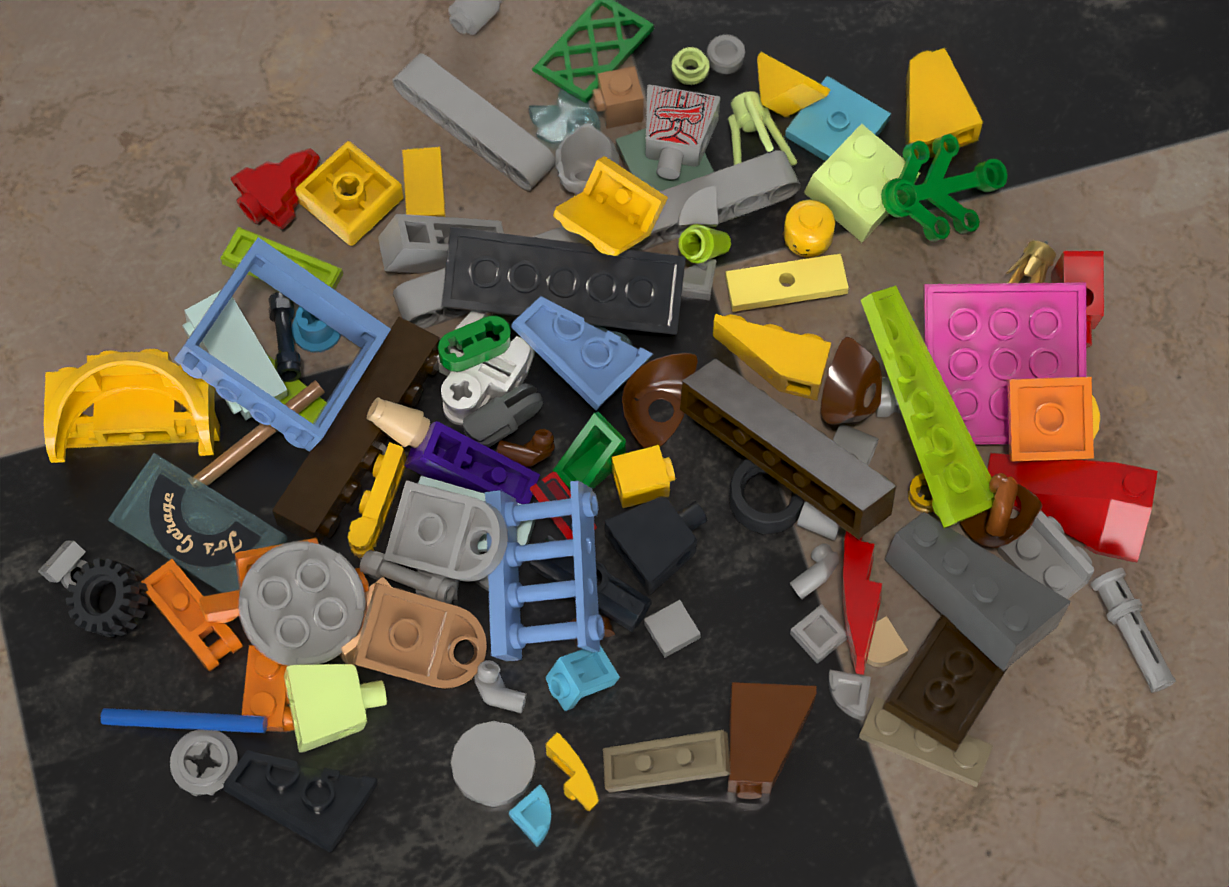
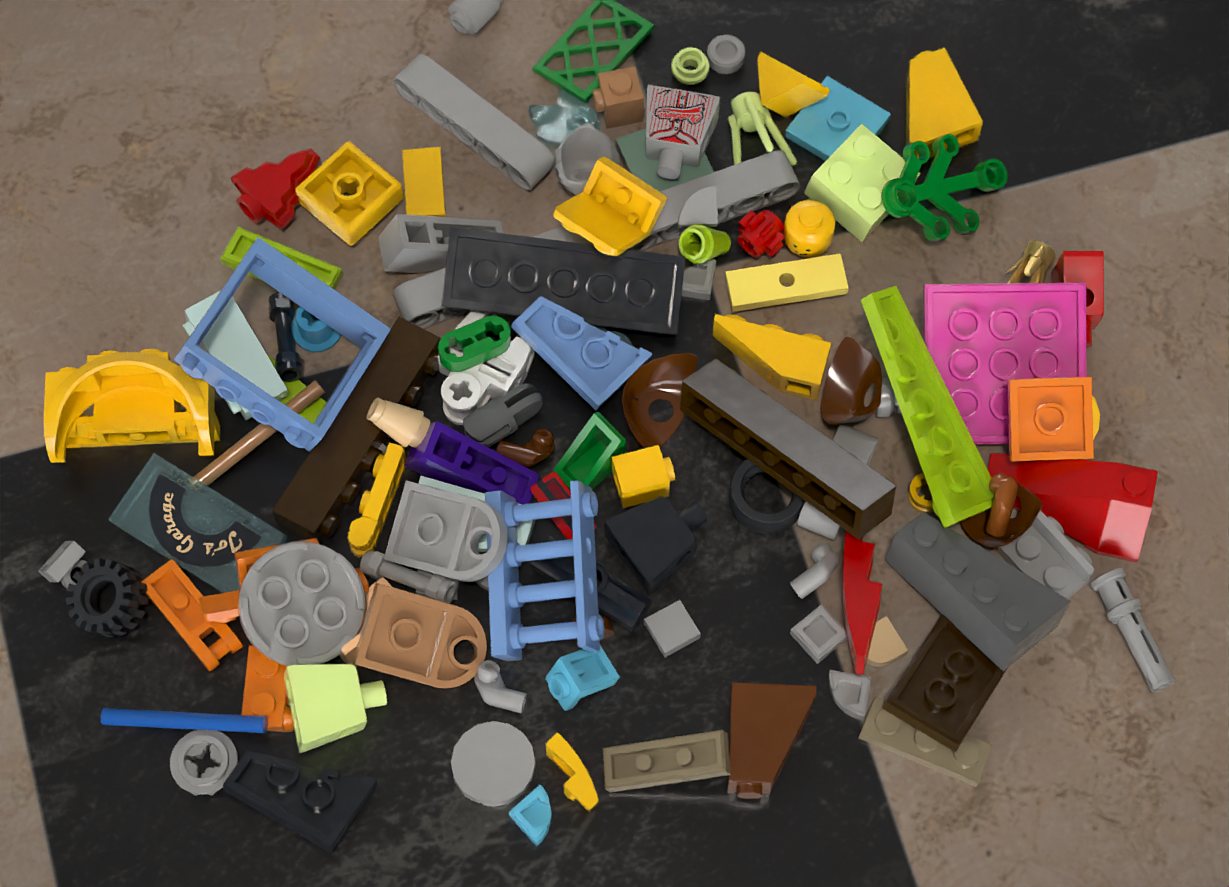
(761, 233): none -> red gear

